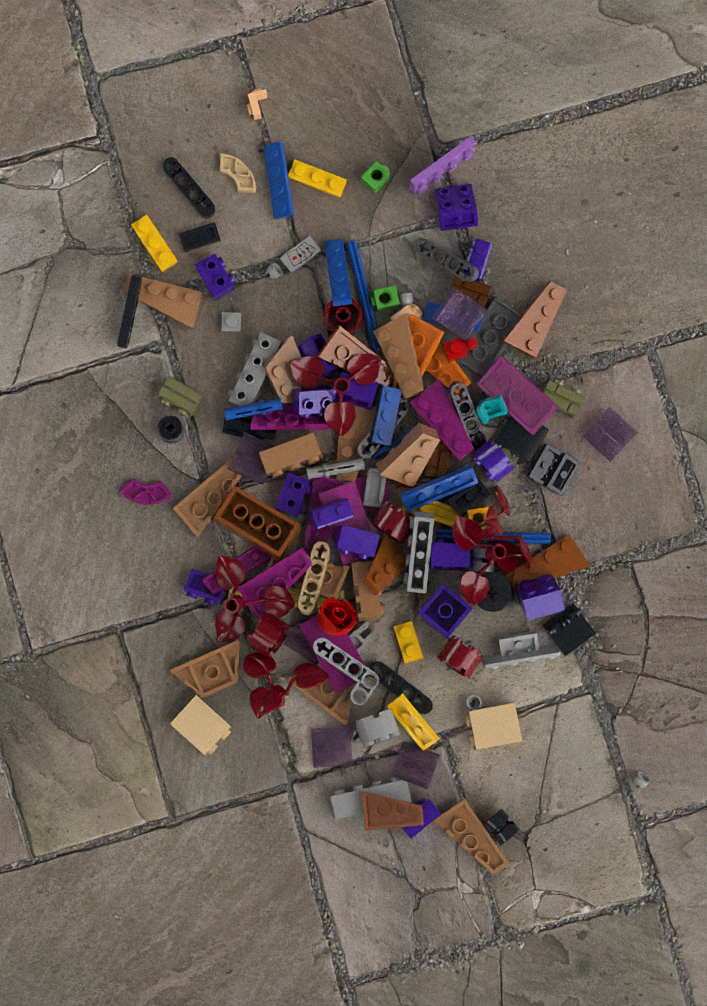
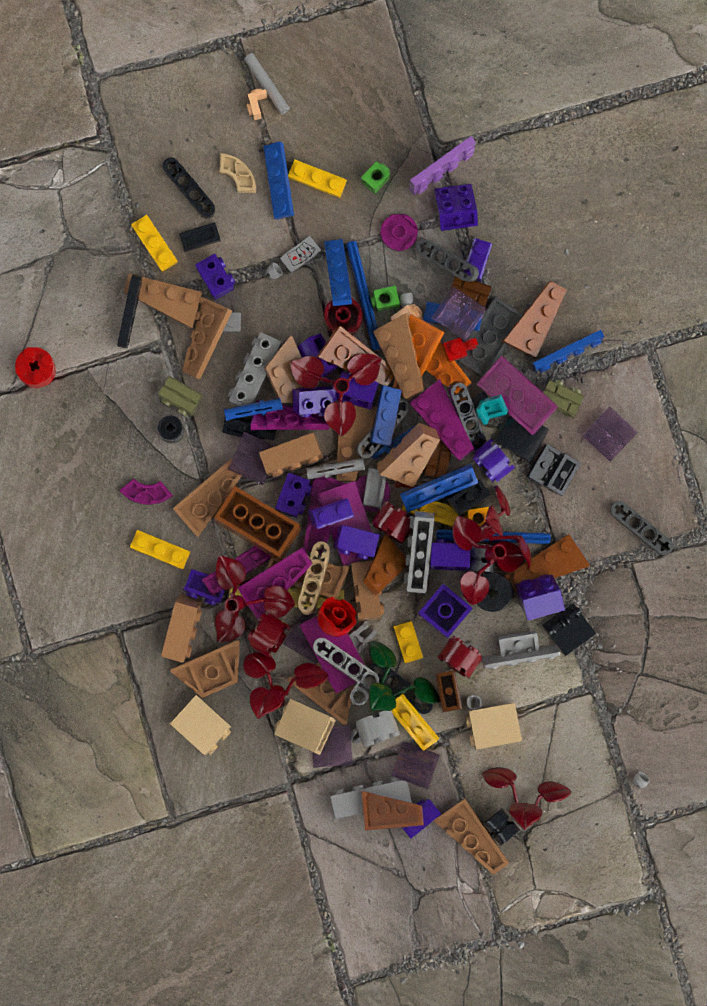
(31, 357): none -> red brick
(160, 549): none -> yellow plate
(182, 628): none -> medium nougat wedge
(208, 329): none -> medium nougat wing
(267, 84): none -> light grey piece
(304, 726): none -> tan brick
(381, 696): none -> dark green plant
(399, 232): none -> magenta tile
(448, 691): none -> reddish brown brick
(525, 813): none -> dark red plant
(561, 355): none -> blue plate
(643, 525): none -> dark grey beam

